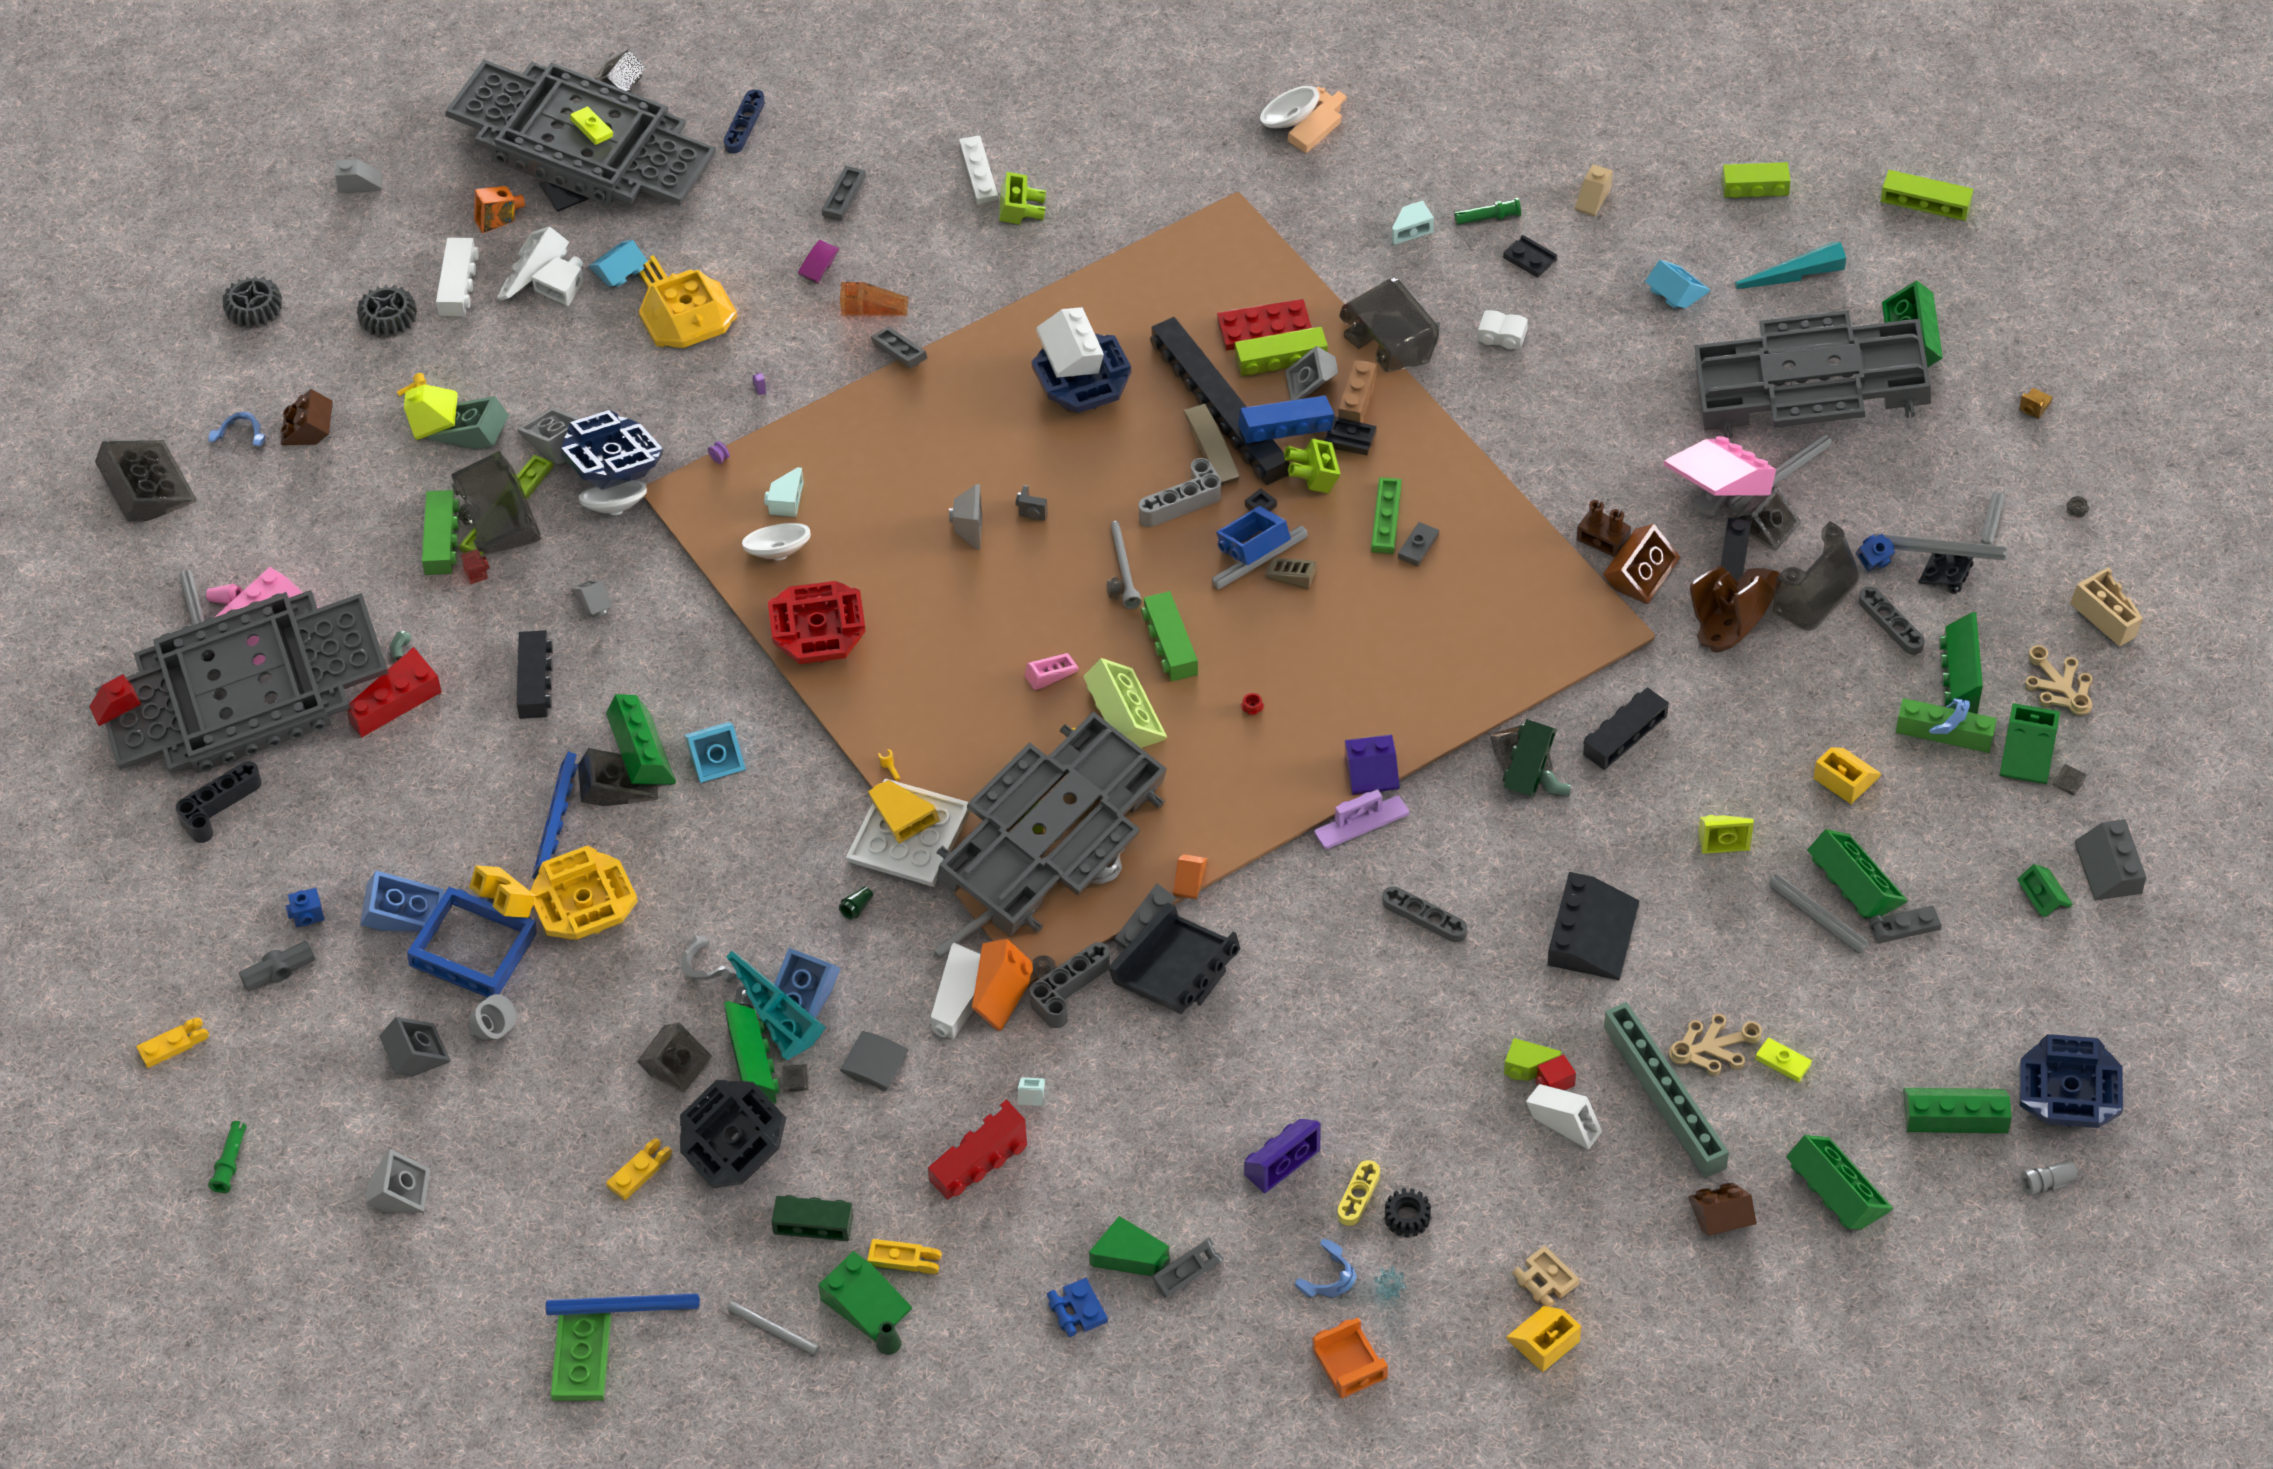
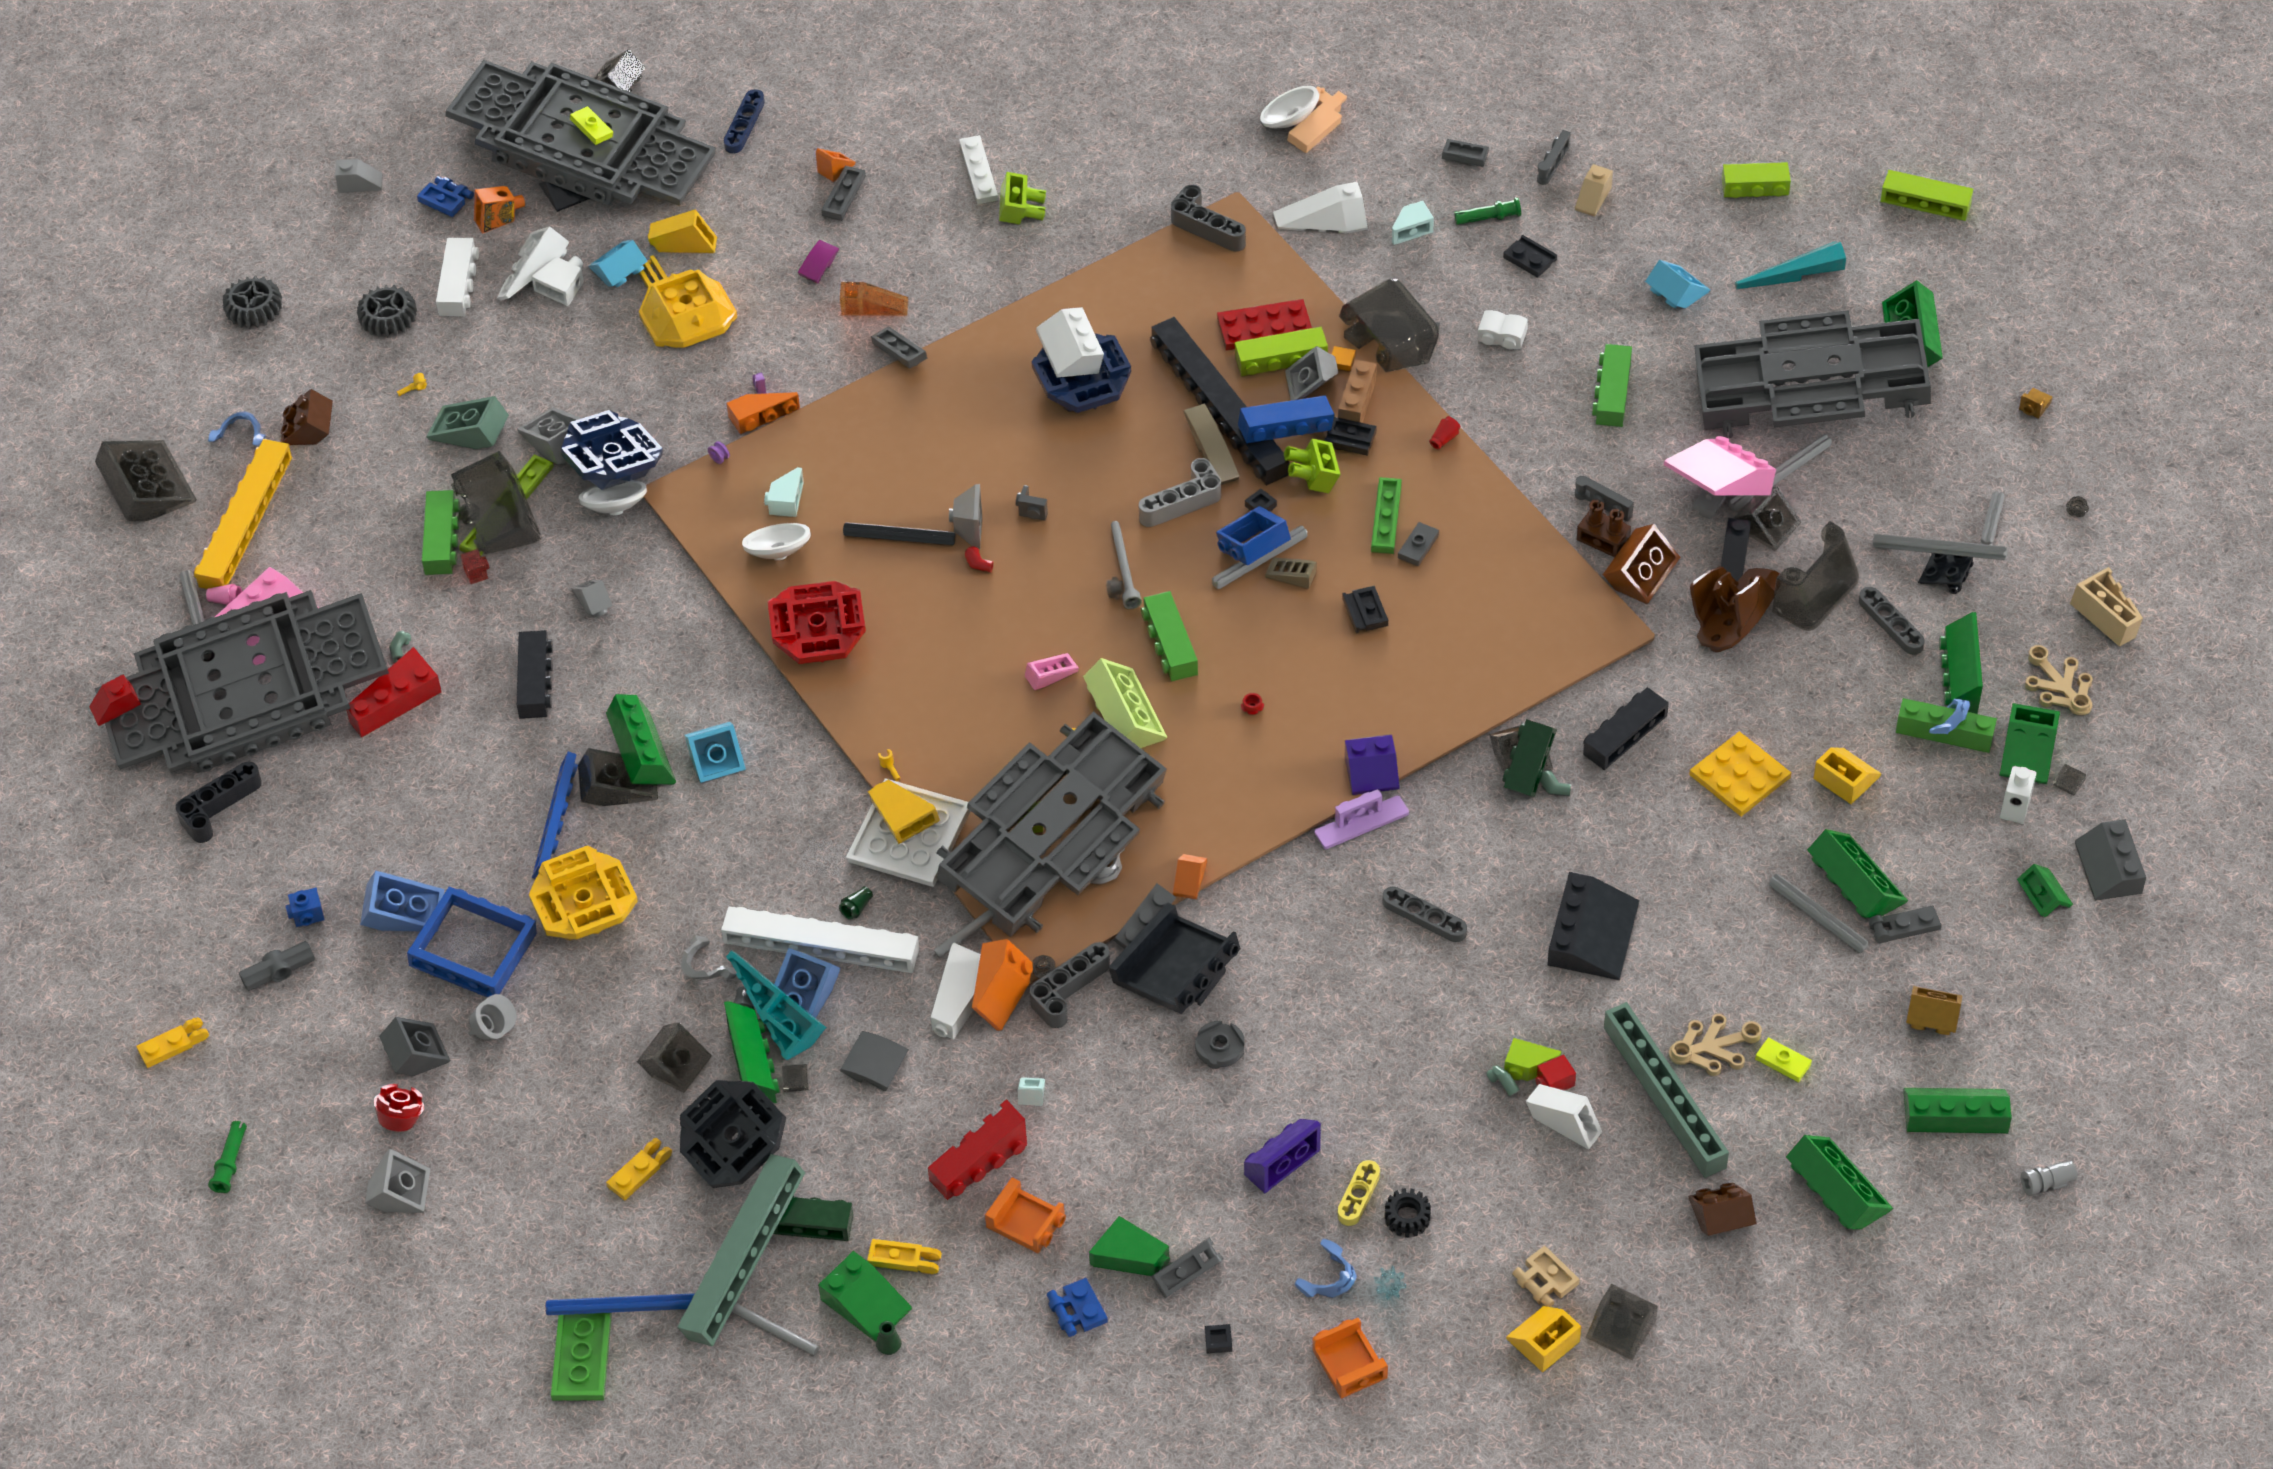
(243, 514): none -> yellow brick
(398, 1108): none -> red cone
(430, 409): neon yellow slope -> none
(442, 199): none -> blue plate
(508, 894): yellow arch -> none
(682, 234): none -> yellow slope
(741, 1250): none -> sand green brick
(758, 409): none -> orange slope
(820, 939): none -> white brick
(831, 163): none -> orange slope
(899, 533): none -> black axle
(976, 562): none -> red arm
(1024, 1217): none -> orange panel
(1193, 217): none -> dark grey beam
(1218, 1338): none -> black plate
(1219, 1056): none -> dark grey plate
(1332, 209): none -> white wedge
(1344, 357): none -> light orange tile
(1365, 609): none -> black plate
(1446, 431): none -> red cone
(1465, 152): none -> dark grey plate
(1505, 1079): none -> sand green arm
(1553, 158): none -> dark grey plate
(1591, 490): none -> dark grey plate
(1613, 385): none -> bright green brick
(1622, 1321): none -> clear smoke slope
(1725, 833): neon yellow slope -> none
(1740, 773): none -> yellow plate
(1875, 552): blue brick -> none
(1934, 1010): none -> pearl gold slope
(2019, 786): none -> white torso
(2075, 1064): dark blue piece -> none

